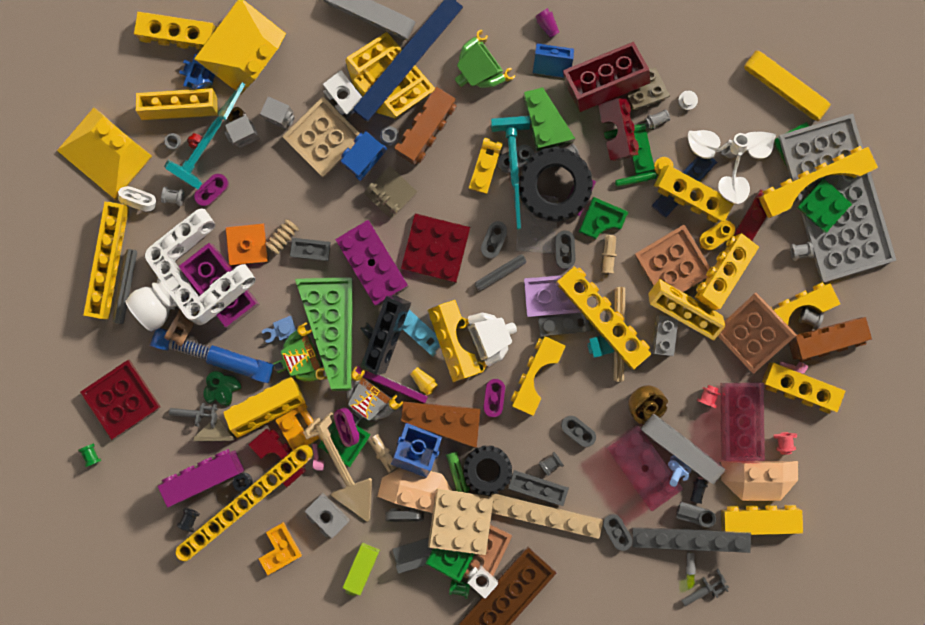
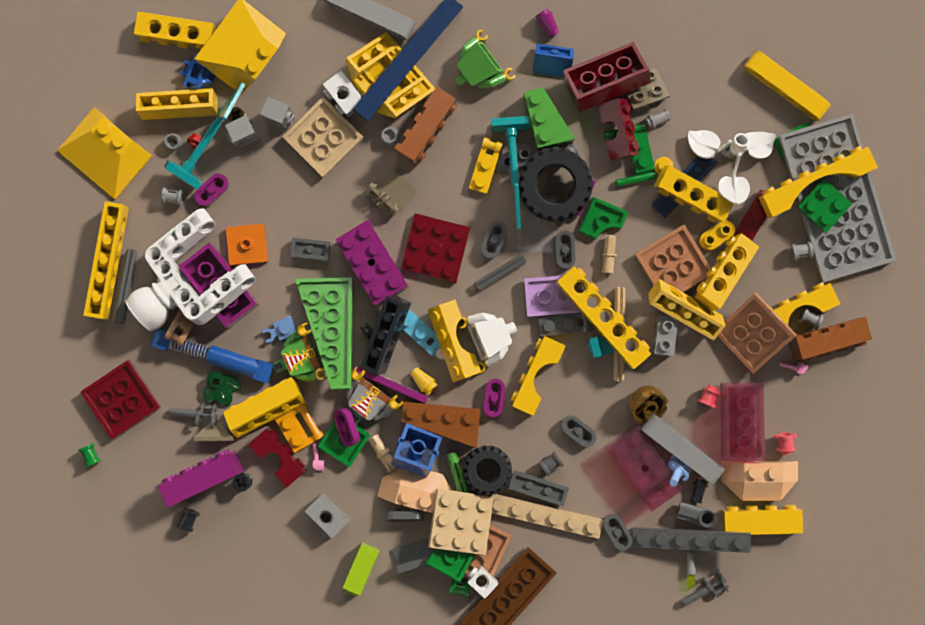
(136, 198): white plate -> none
(237, 508): yellow beam -> none
(282, 236): tan piece -> none
(284, 552): light orange plate -> none
(355, 495): tan piece -> none
(363, 155): blue brick -> none
(688, 100): white plate -> none
(832, 395): yellow brick -> none

